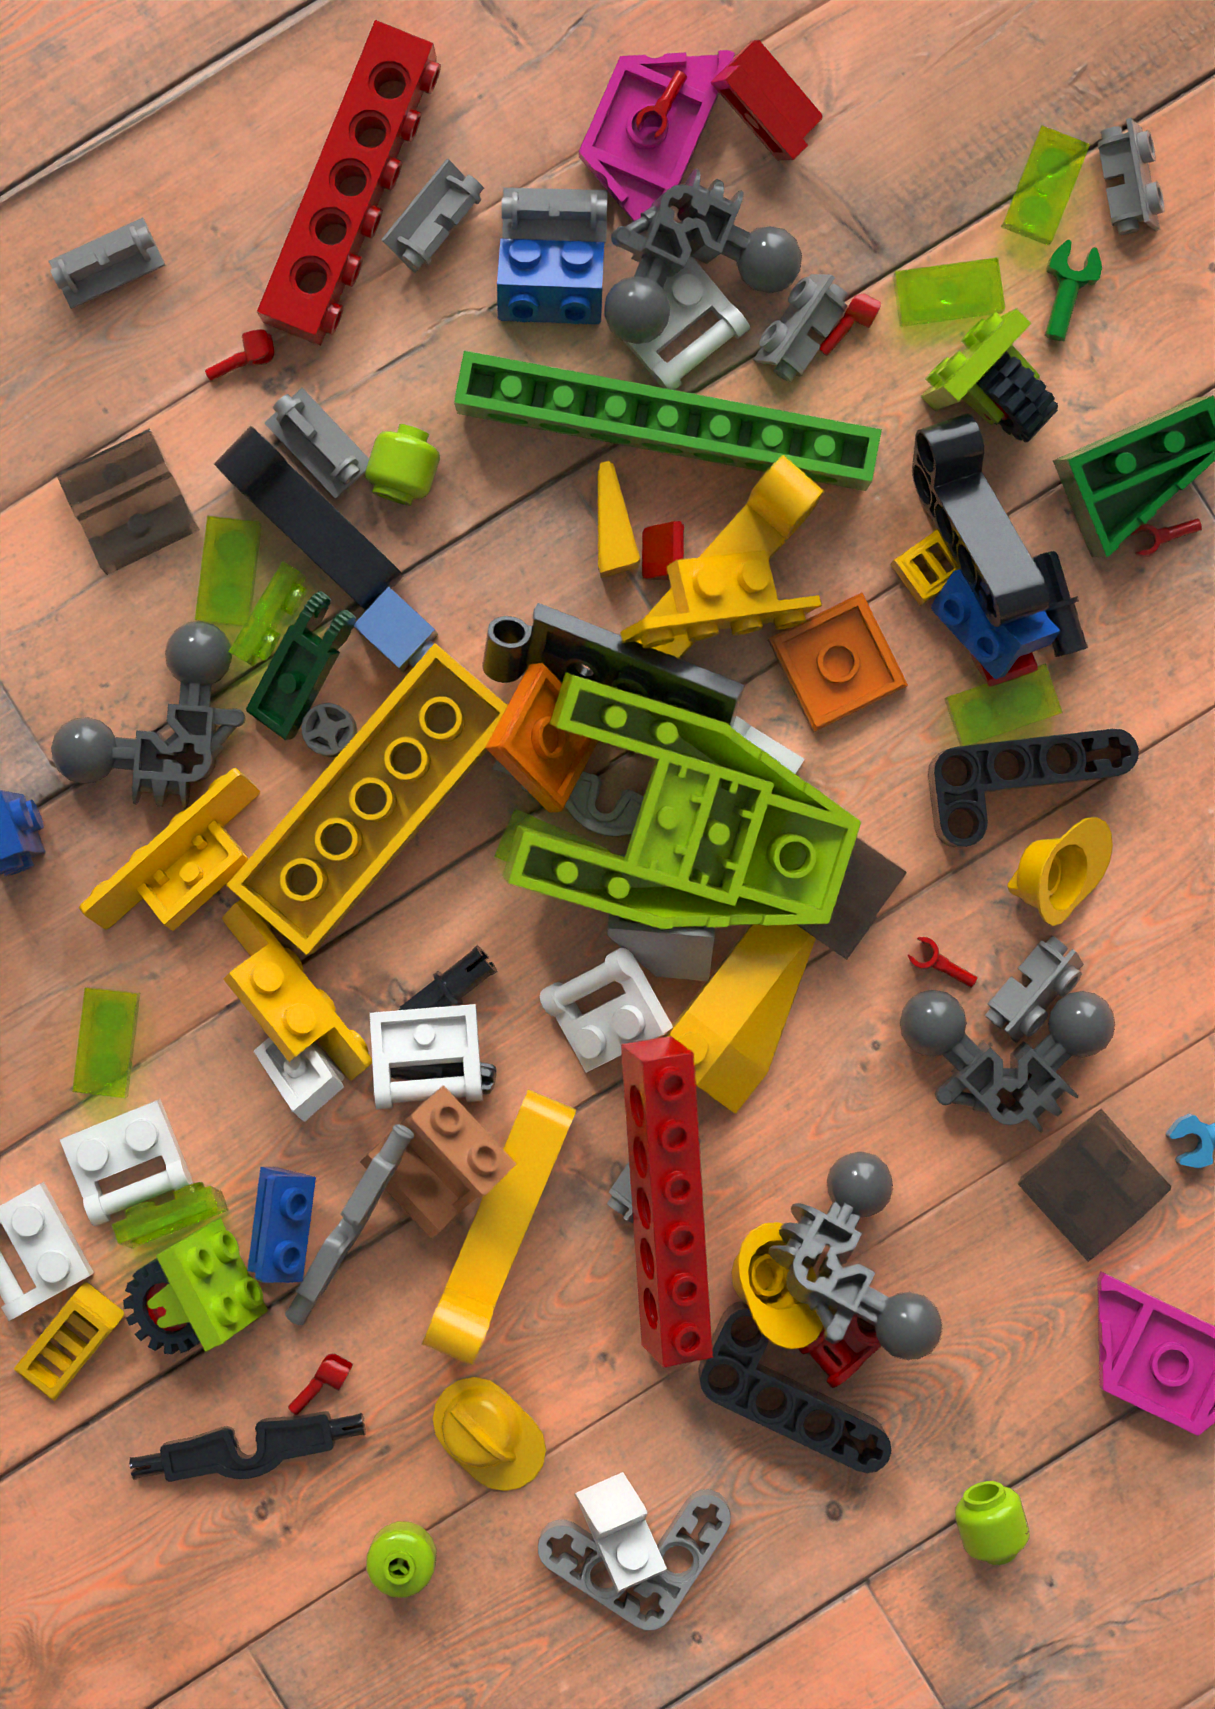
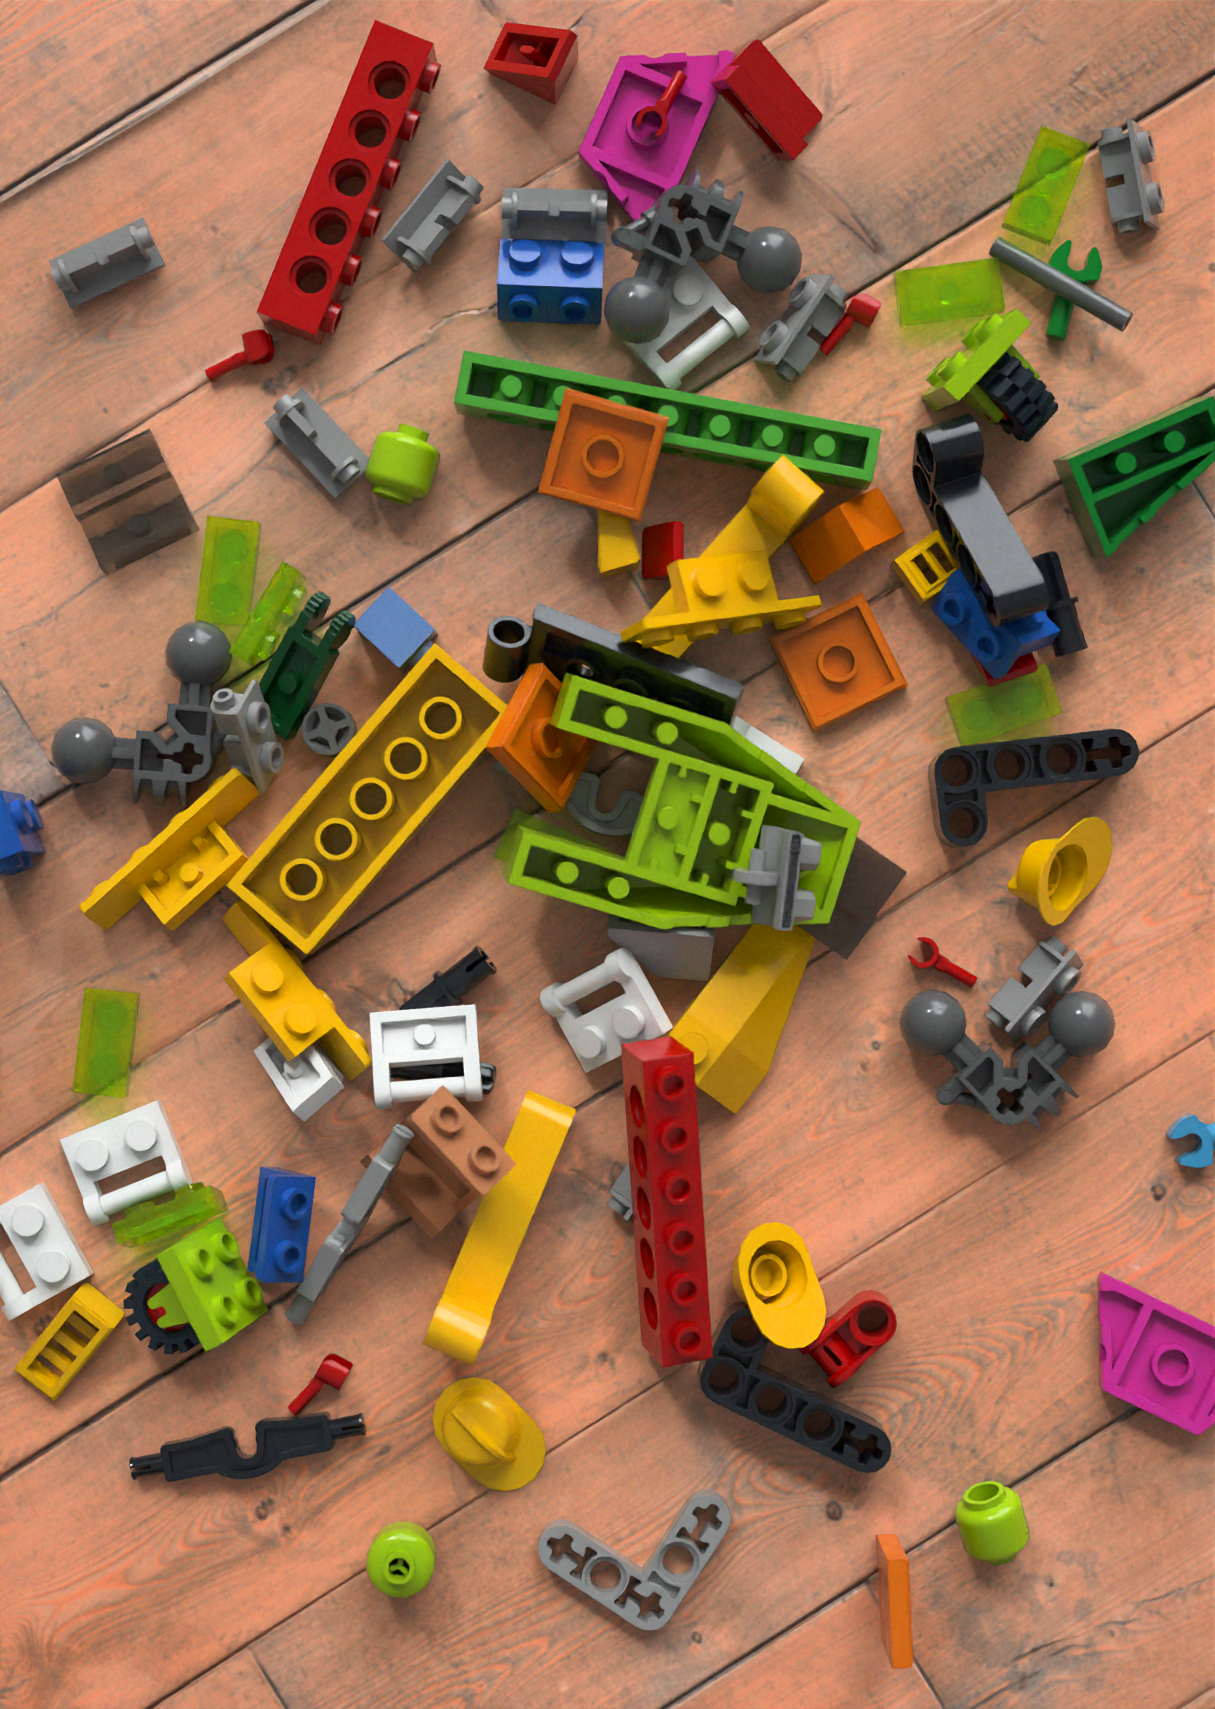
(256, 746): none -> light grey hinge
(307, 518): black beam -> none
(534, 58): none -> red slope
(603, 454): none -> orange tile
(621, 1531): white slope -> none
(774, 878): none -> light grey hips
(846, 534): none -> orange slope
(858, 1188): dark grey piece -> none
(895, 1601): none -> orange tile
(1061, 284): none -> dark grey piece
(1094, 1185): clear smoke slope -> none
(1166, 534): red hand -> none

